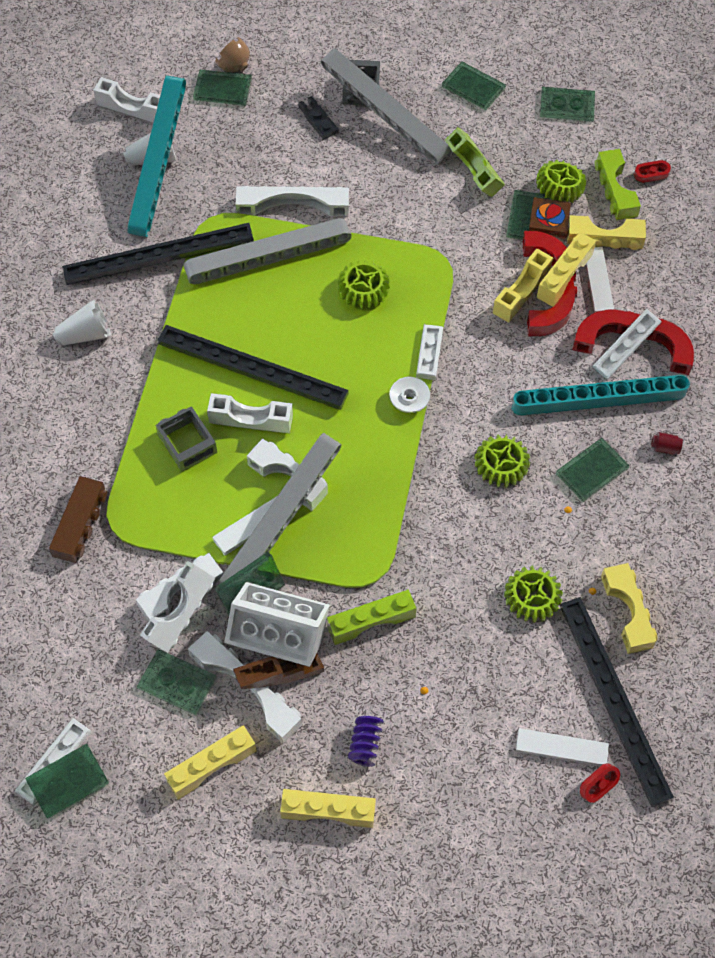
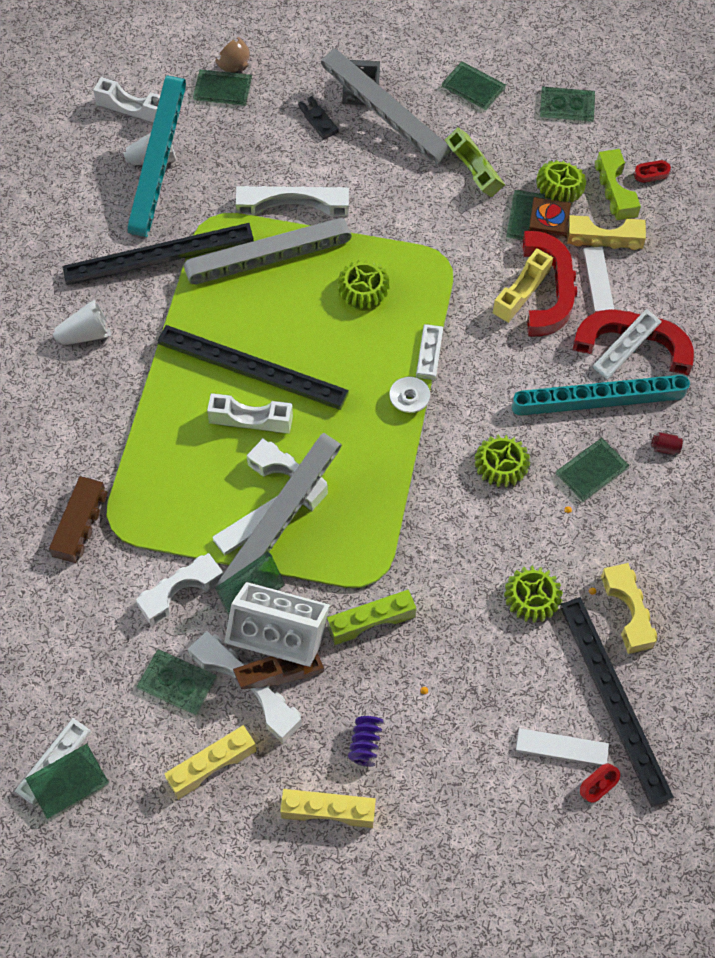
(165, 630): white arch -> none
(194, 454): dark grey window -> none
(558, 277): light yellow arch -> none

